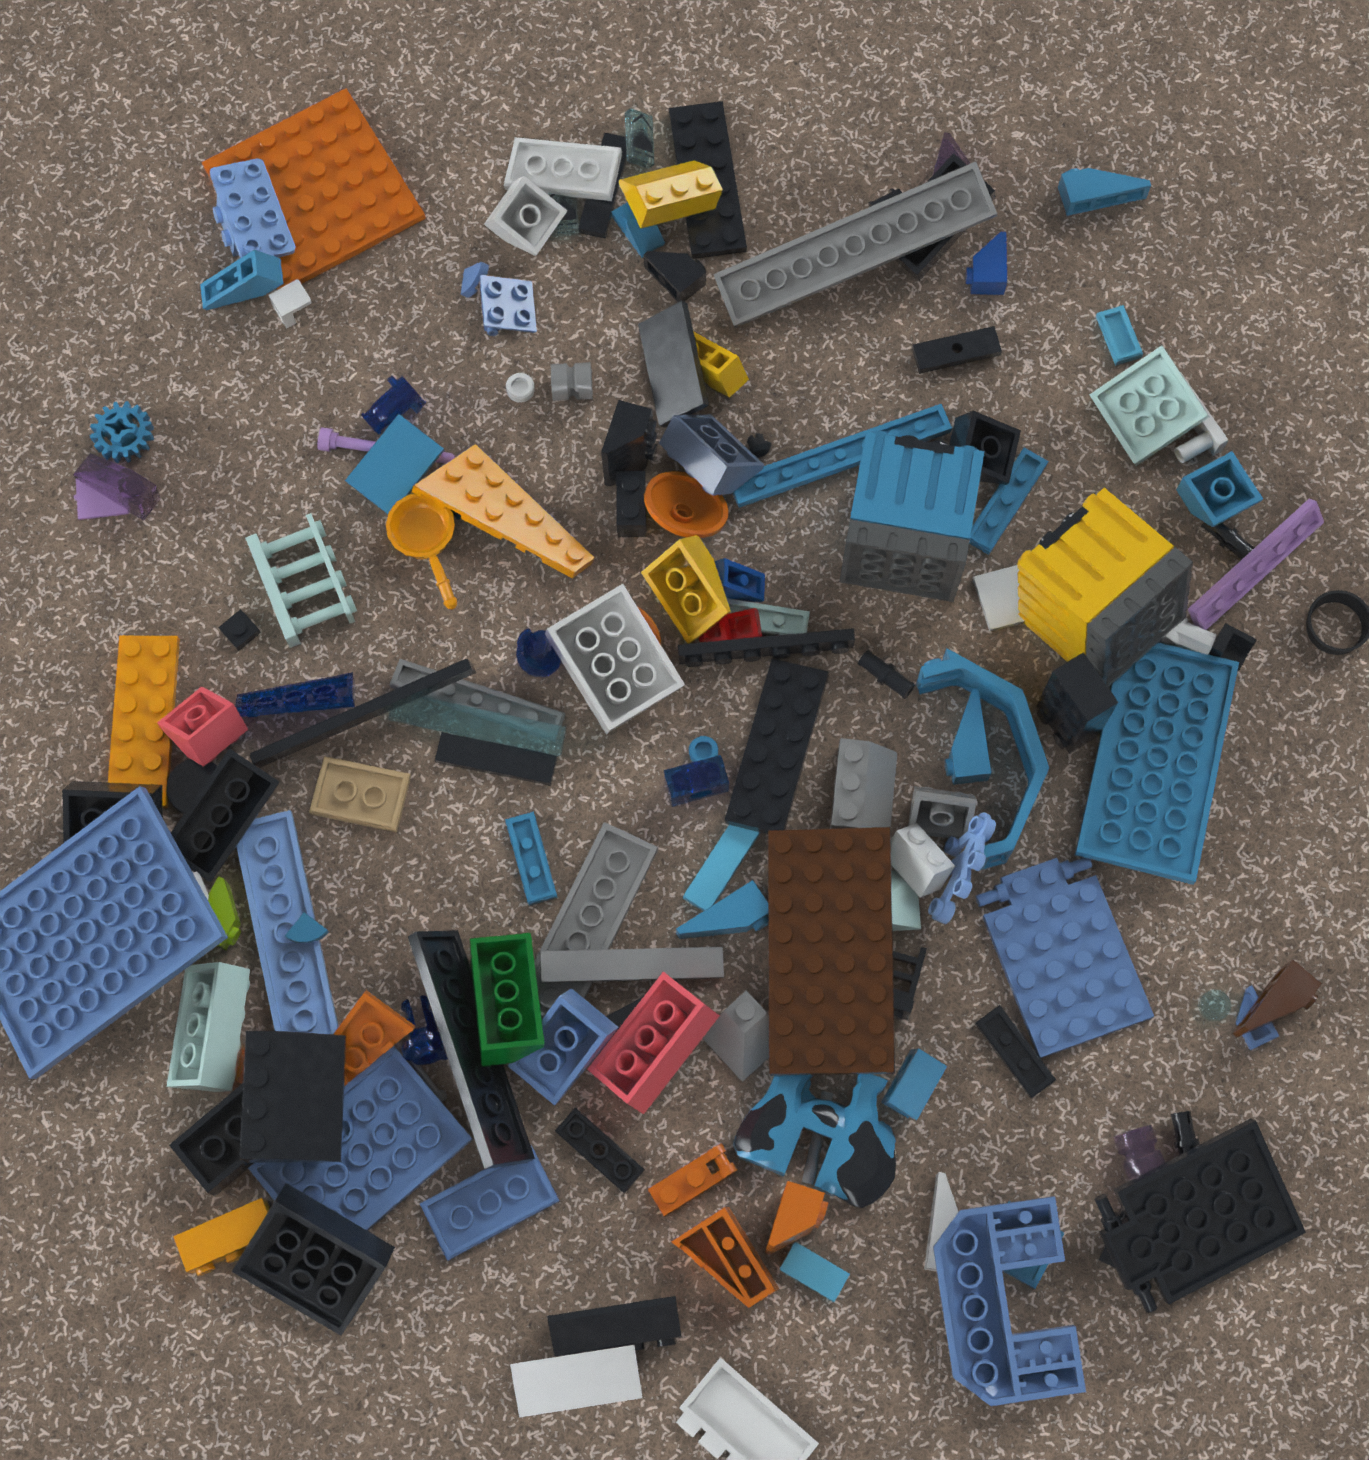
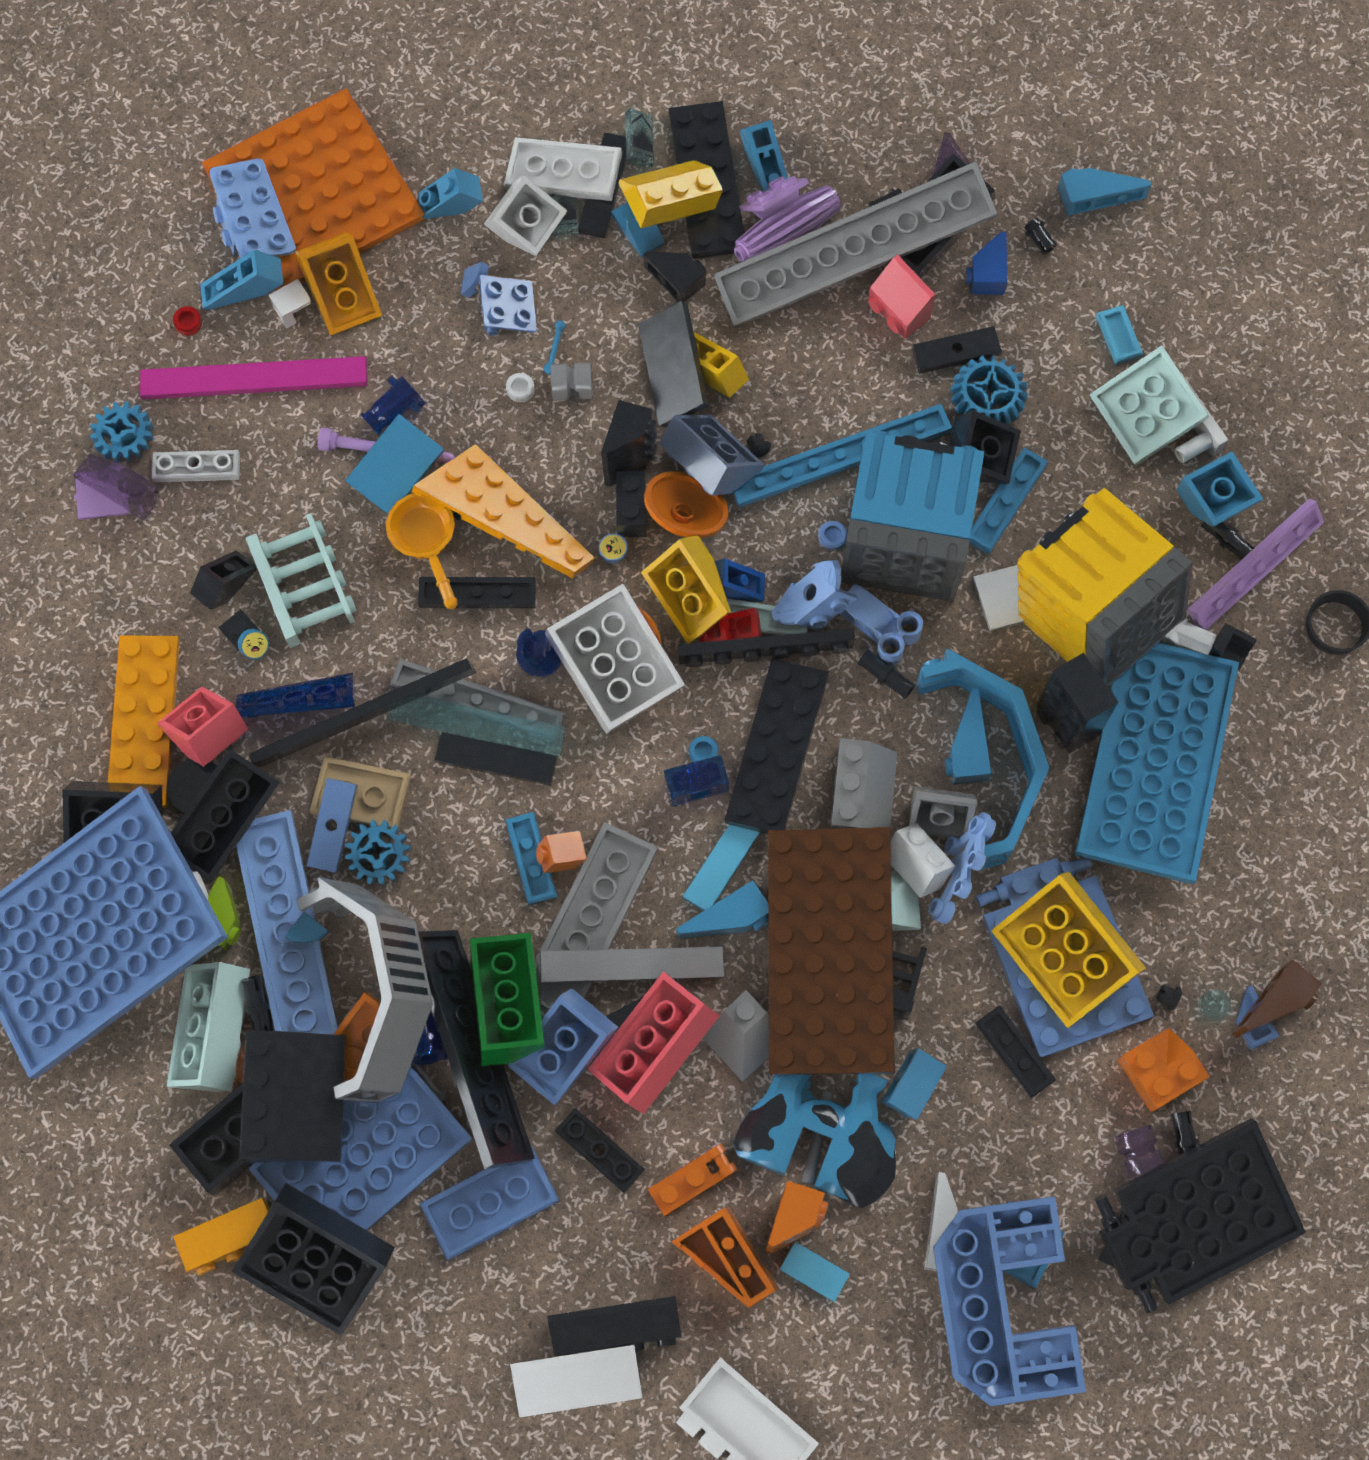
(187, 320): none -> red tile
(211, 466): none -> white tile
(222, 579): none -> black slope
(253, 377): none -> dark pink tile
(253, 644): none -> light yellow tile
(256, 1004): none -> black pin
(329, 844): none -> medium blue tile
(339, 283): none -> light orange slope
(391, 850): none -> dark azure gear
(402, 984): none -> light grey panel
(451, 194): none -> dark azure slope
(481, 592): none -> black plate
(559, 326): none -> dark azure hinge
(561, 852): none -> orange brick
(613, 548): none -> light yellow tile
(763, 153): none -> dark azure slope
(784, 215): none -> lavender plate
(827, 601): none -> light blue piece
(832, 535): none -> light blue tile
(882, 624): none -> light blue piece
(901, 298): none -> coral slope
(1012, 392): none -> dark azure gear
(1038, 233): none -> black pin
(1068, 949): none -> yellow slope
(1162, 1069): none -> orange slope
(1169, 996): none -> black piece

